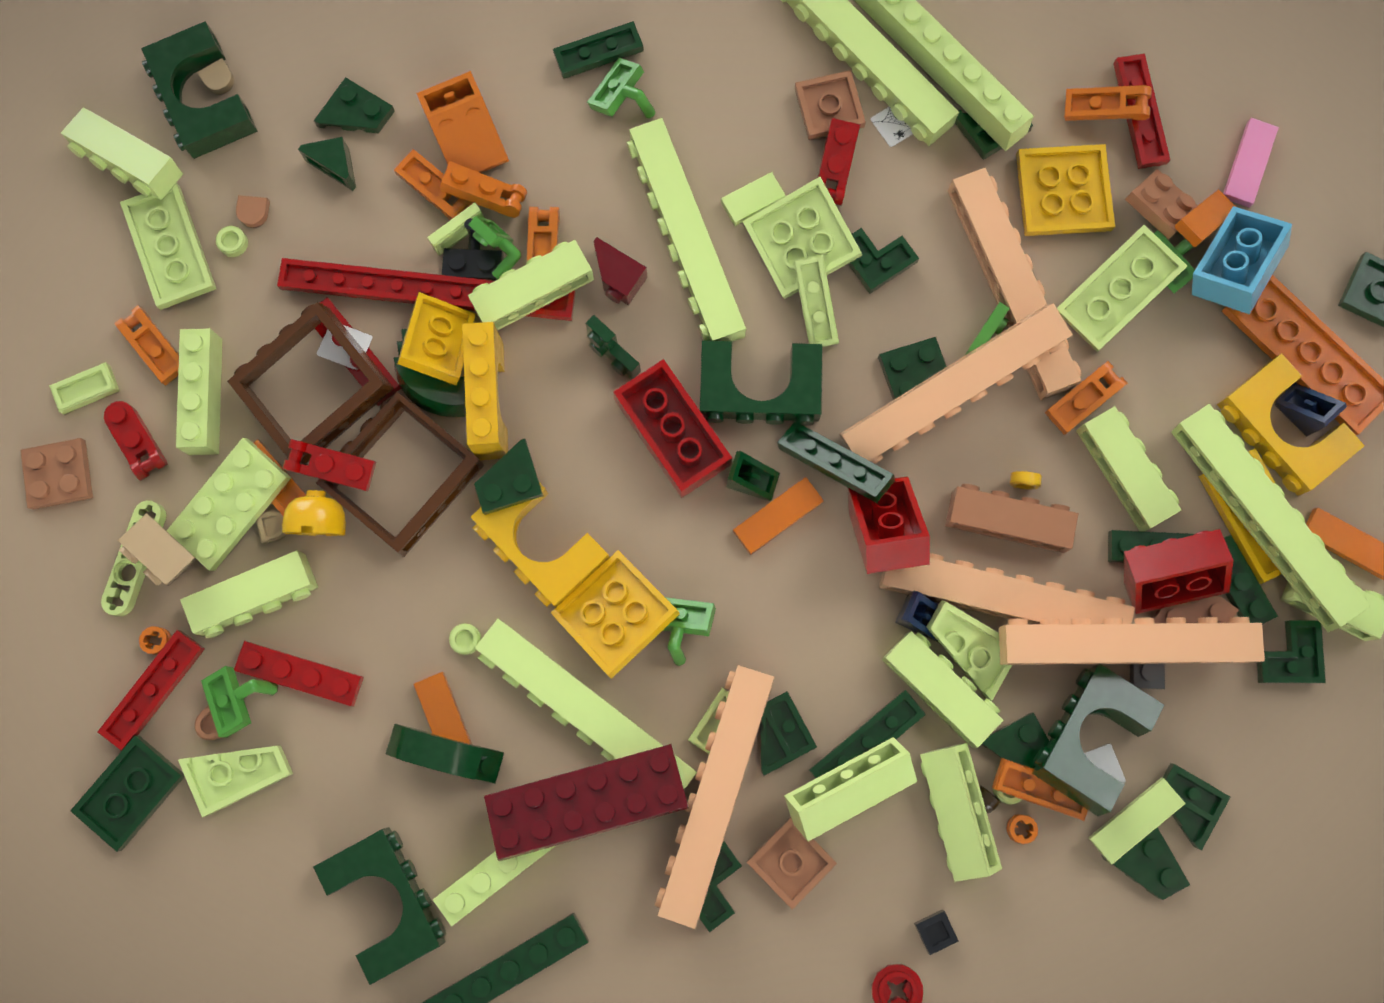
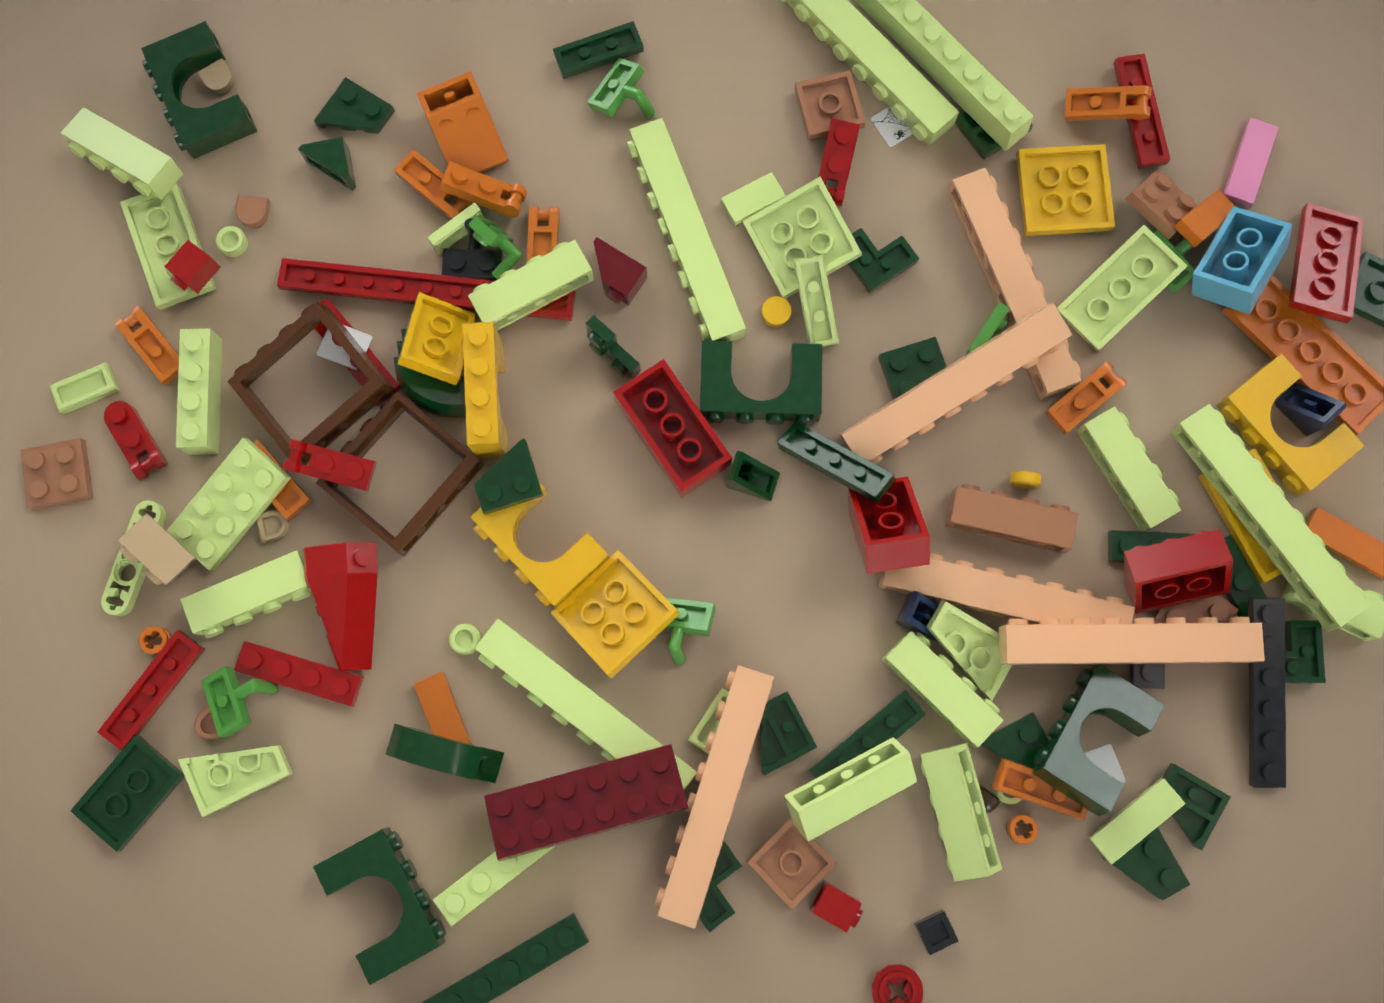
(191, 267): none -> red brick
(314, 516): yellow cylinder -> none
(345, 595): none -> red wedge
(776, 311): none -> yellow tile
(778, 515): orange tile -> none
(837, 907): none -> red brick
(1267, 697): none -> black plate
(1326, 263): none -> plate

